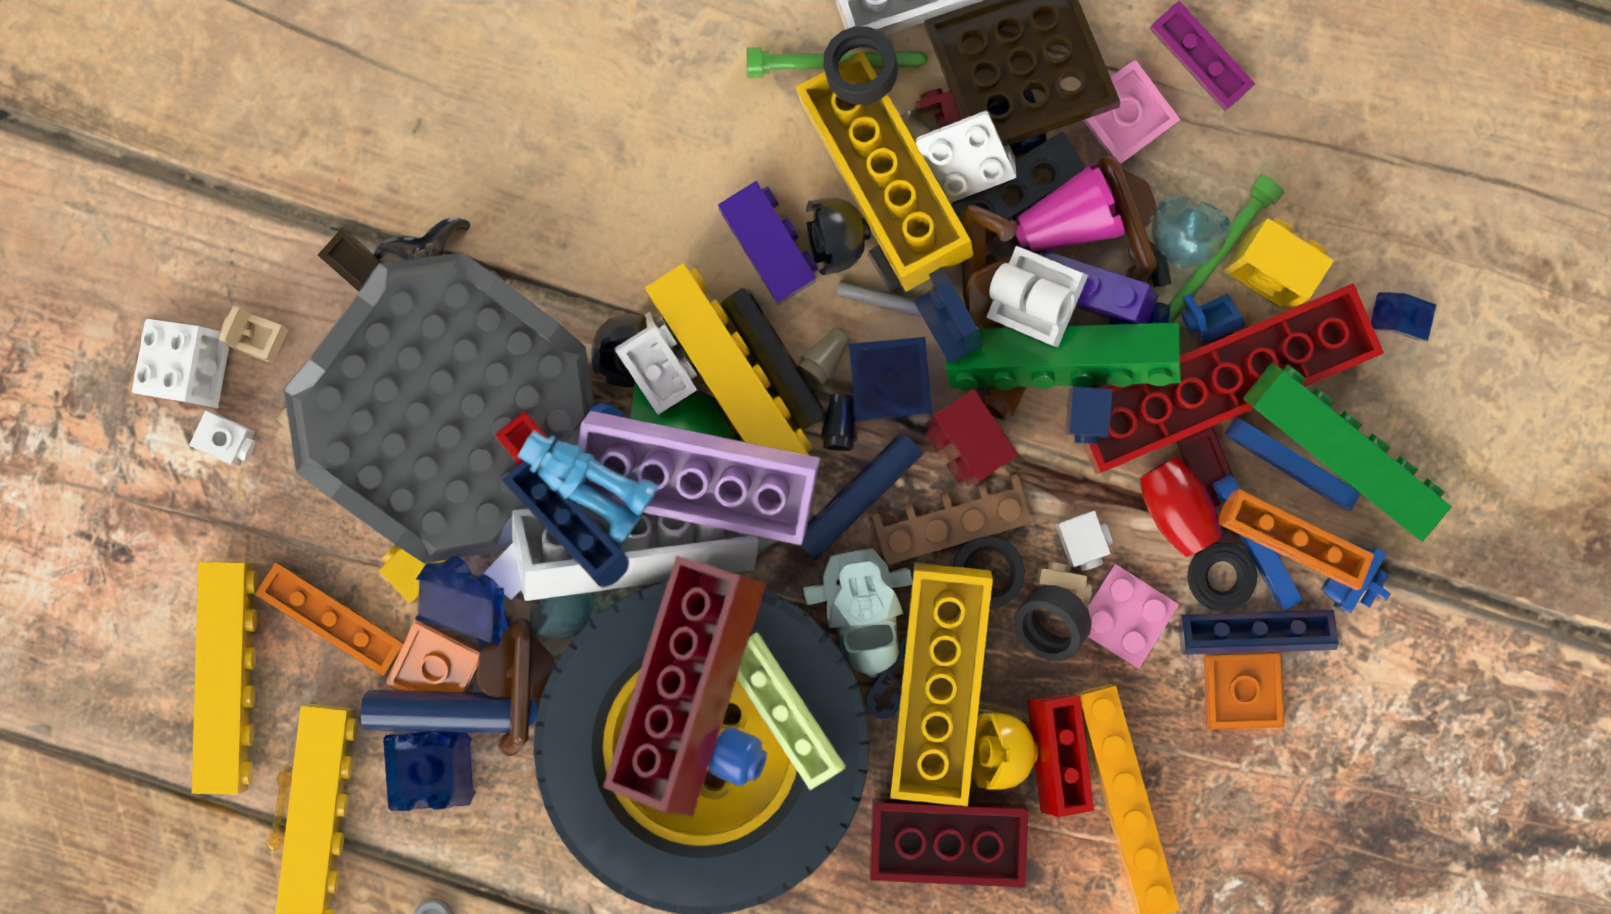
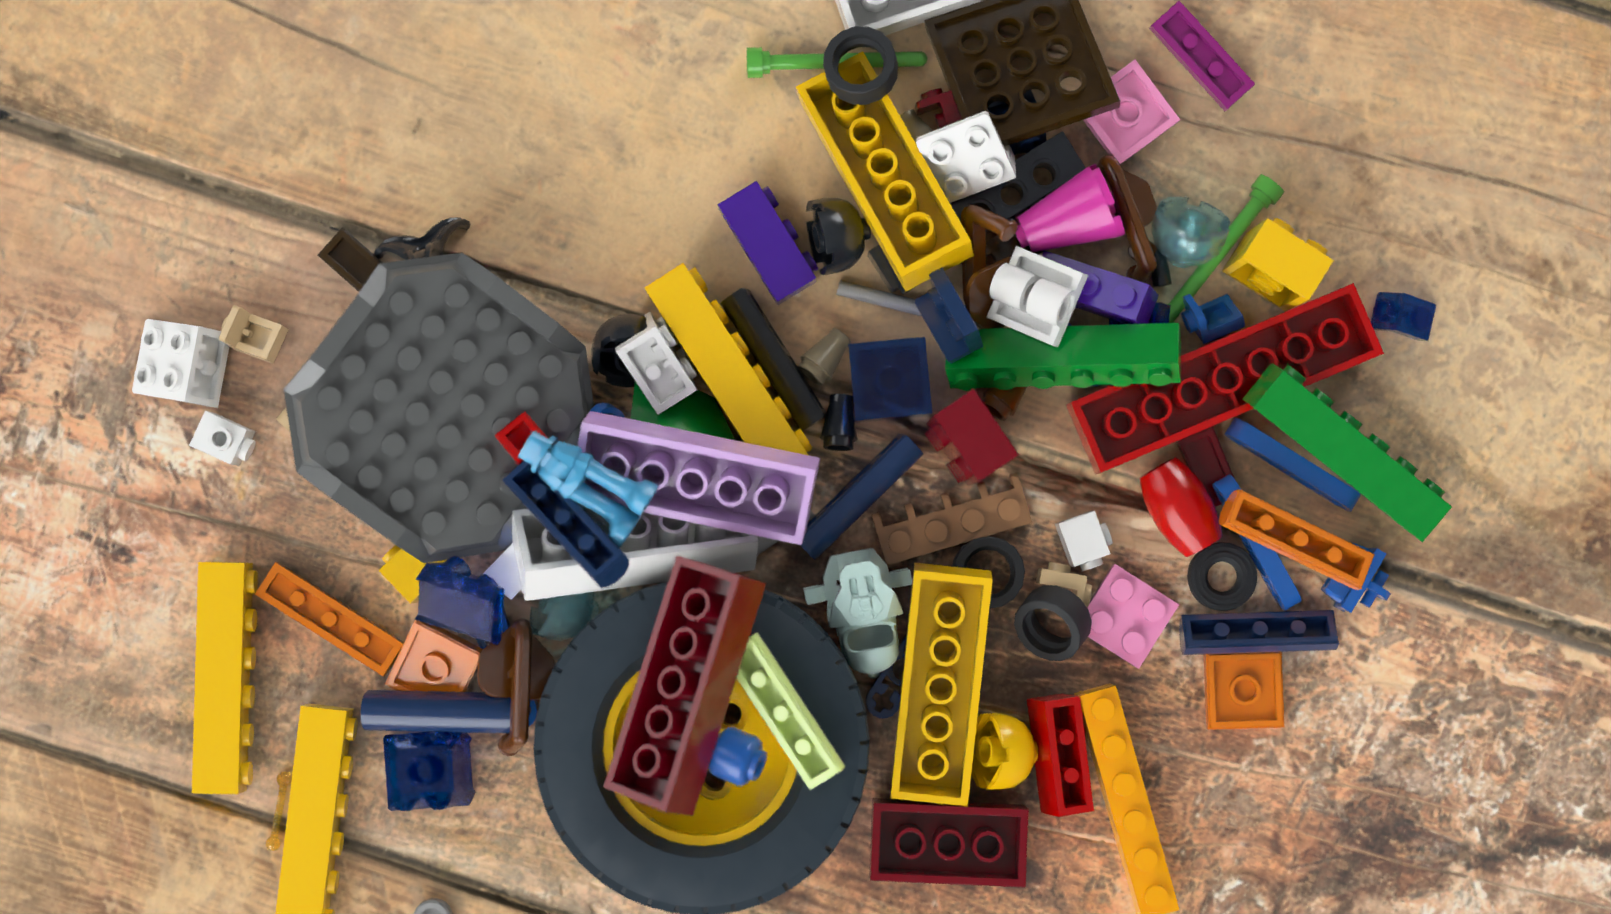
(1088, 414): dark blue brick -> none

